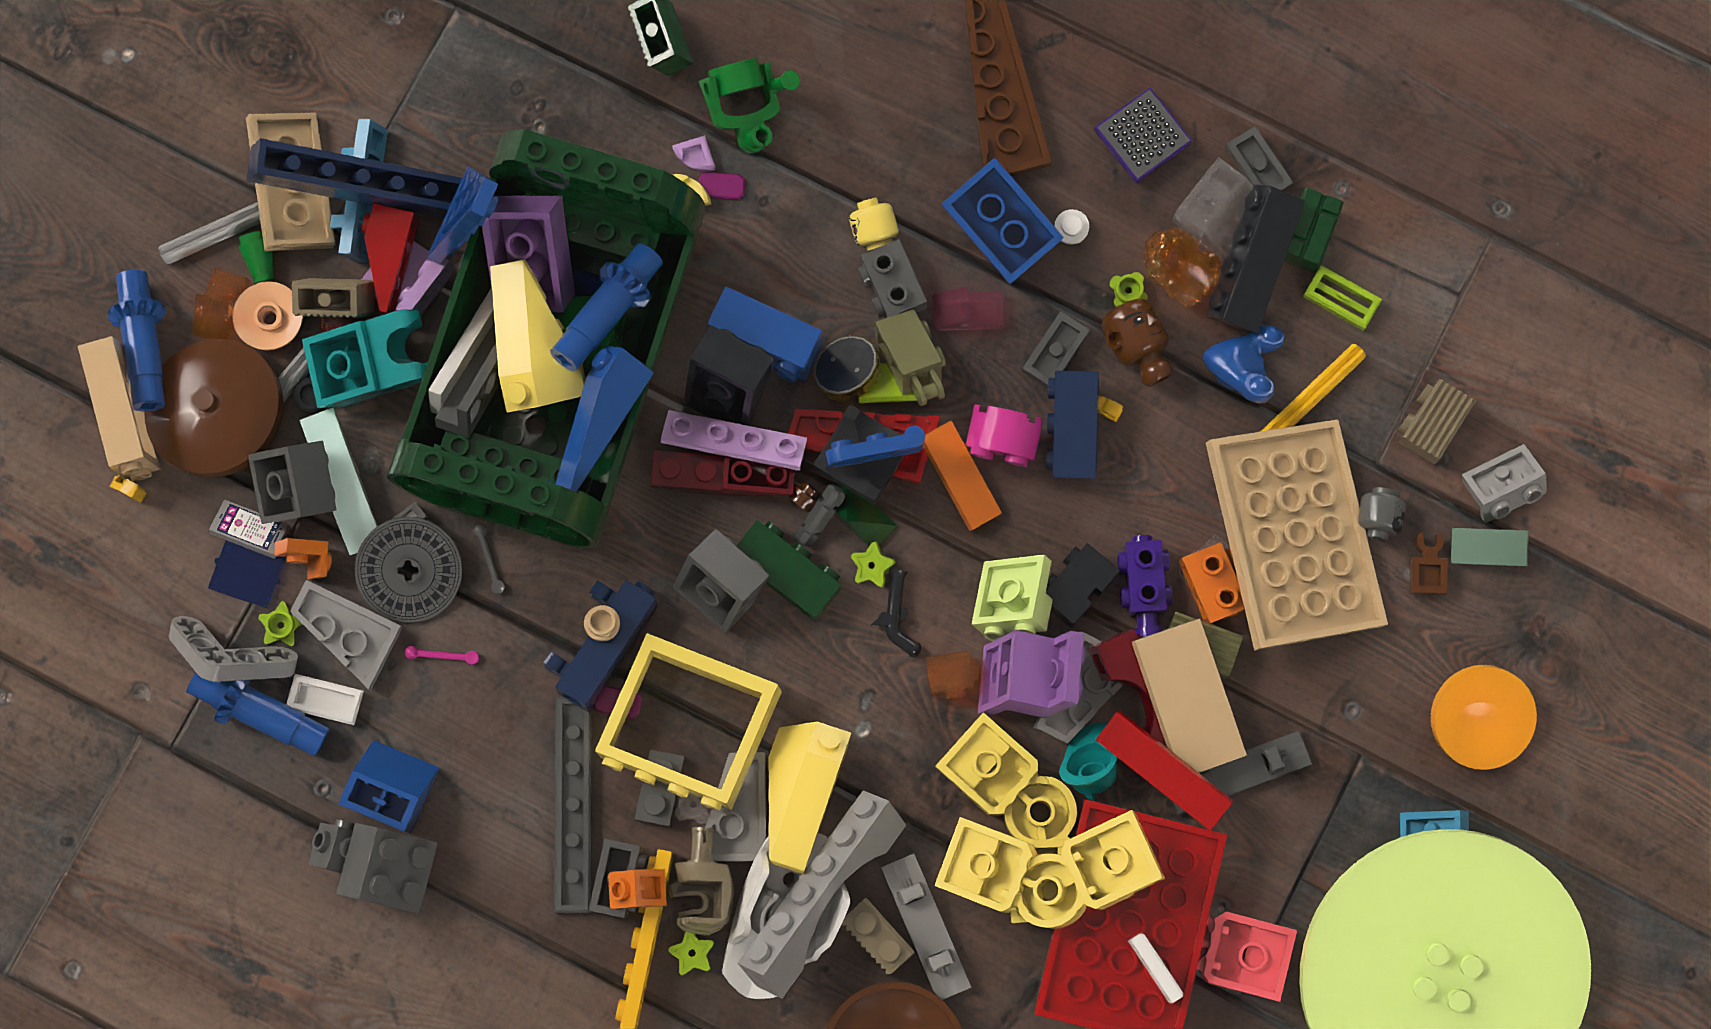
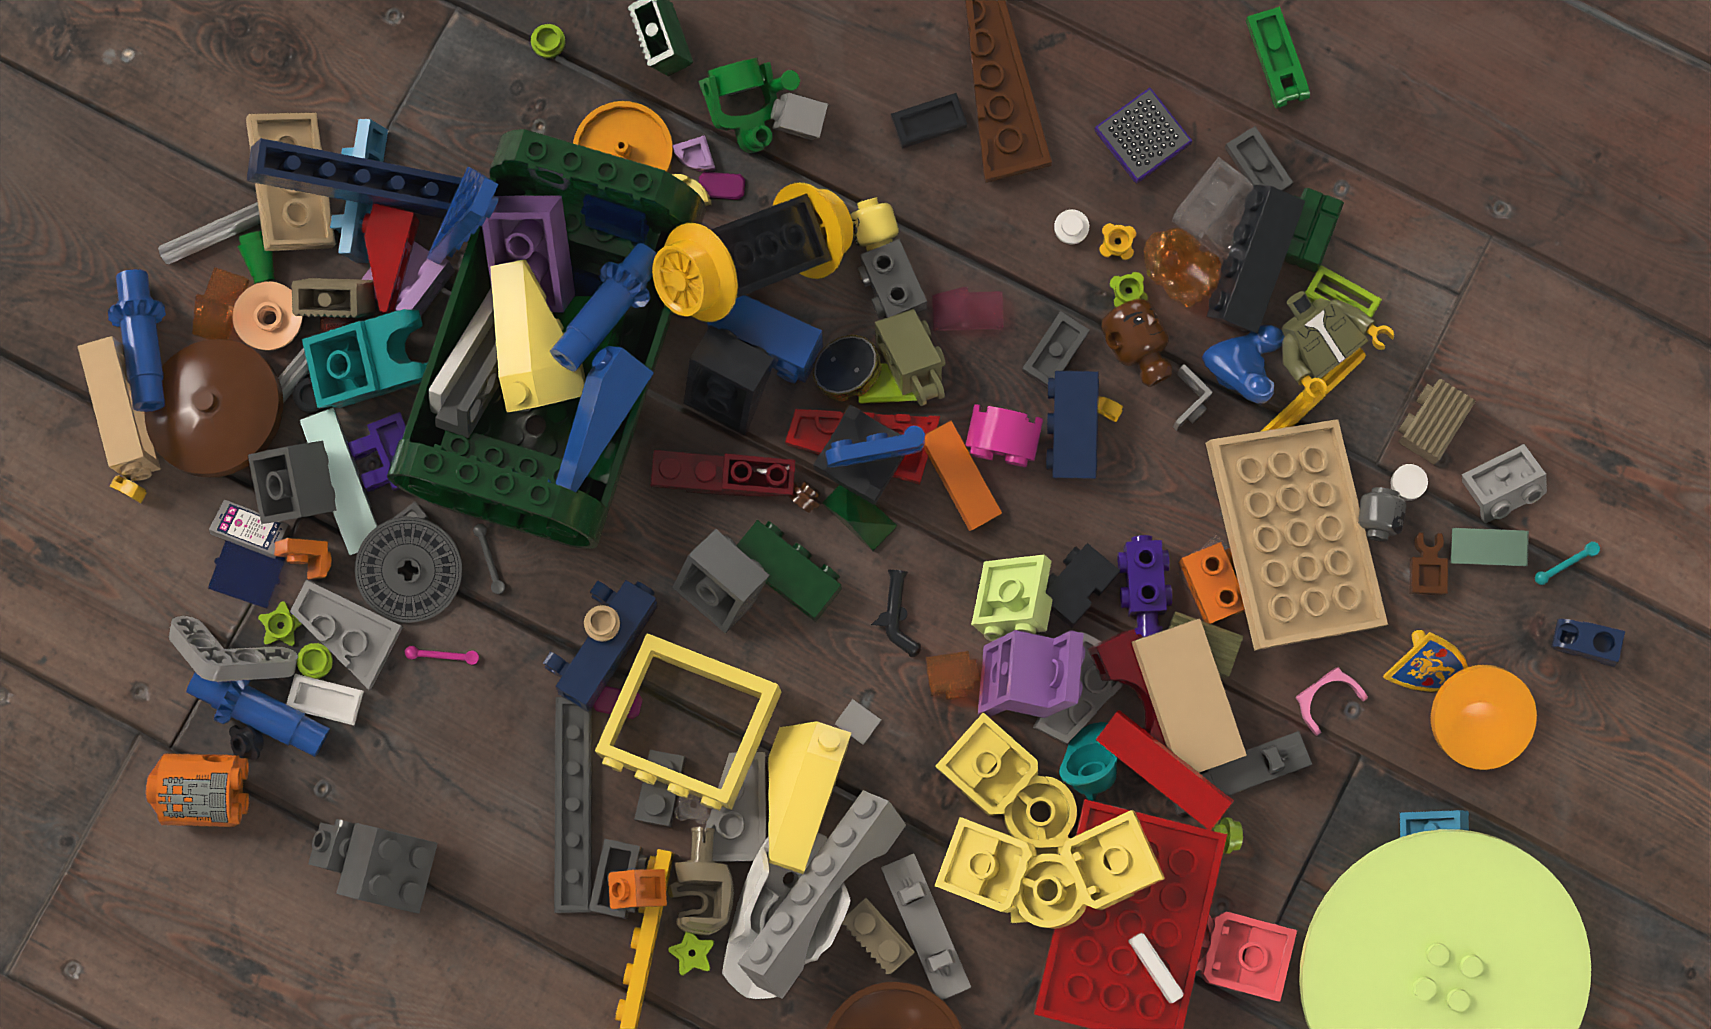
(199, 789): none -> orange cylinder
(246, 742): none -> black plate
(314, 660): none -> lime plate
(384, 439): none -> dark purple plate
(389, 786): blue slope -> none
(548, 41): none -> lime plate
(615, 219): none -> clear blue piece
(627, 132): none -> light orange piece
(709, 268): none -> brick
(733, 440): lavender bracket -> none
(799, 115): none -> light grey brick
(820, 515): dark grey axle -> none
(858, 721): none -> light grey piece
(881, 562): lime plate -> none
(929, 120): none -> black tile
(1002, 221): blue brick -> none
(1125, 234): none -> yellow plate
(1200, 389): none -> light grey bracket
(1234, 834): none -> lime plate
(1277, 56): none -> green plate
(1306, 696): none -> bright pink cap
(1323, 337): none -> olive torso
(1409, 482): none -> white tile
(1427, 663): none -> shield
(1588, 641): none -> dark blue leg
(1590, 549): none -> teal hinge

